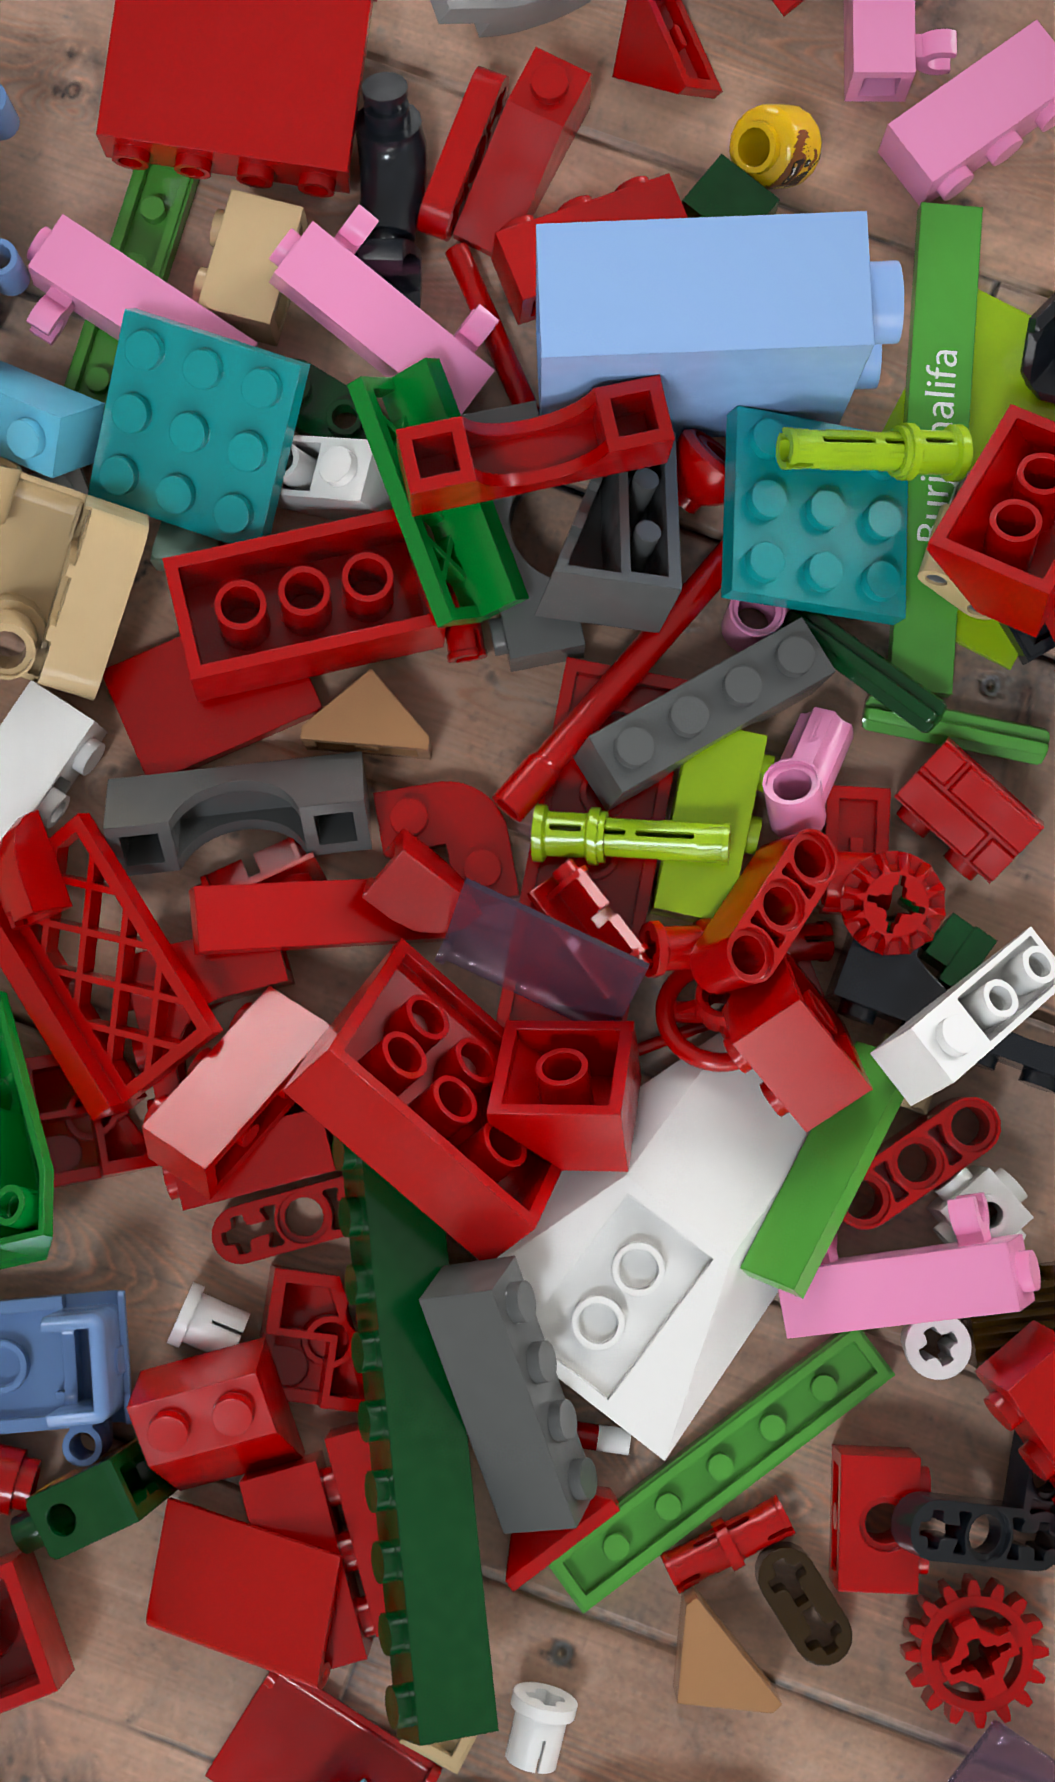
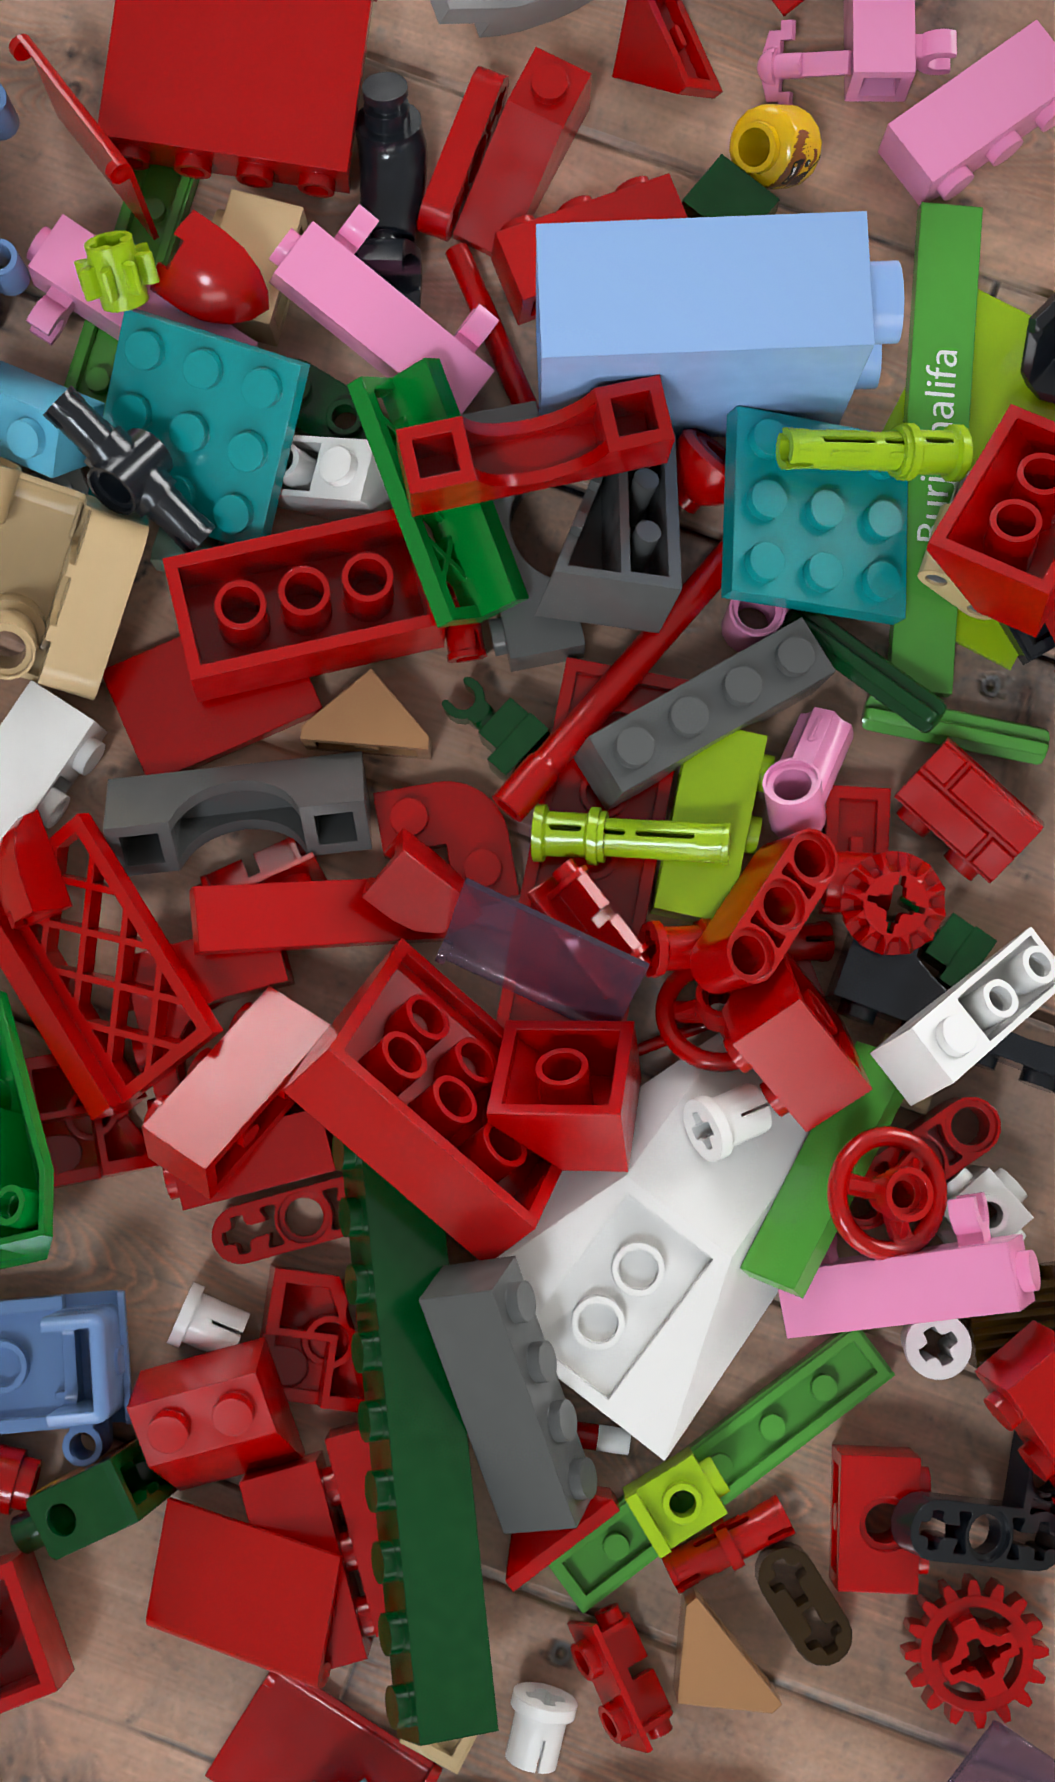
(87, 132): none -> red piece
(116, 271): none -> lime gear
(129, 470): none -> black pin
(212, 275): none -> red brick
(507, 733): none -> dark green piece
(629, 1703): none -> red hinge
(651, 1494): none -> lime brick
(717, 1122): none -> white bush
(776, 66): none -> bright pink piece
(918, 1193): none -> red piece

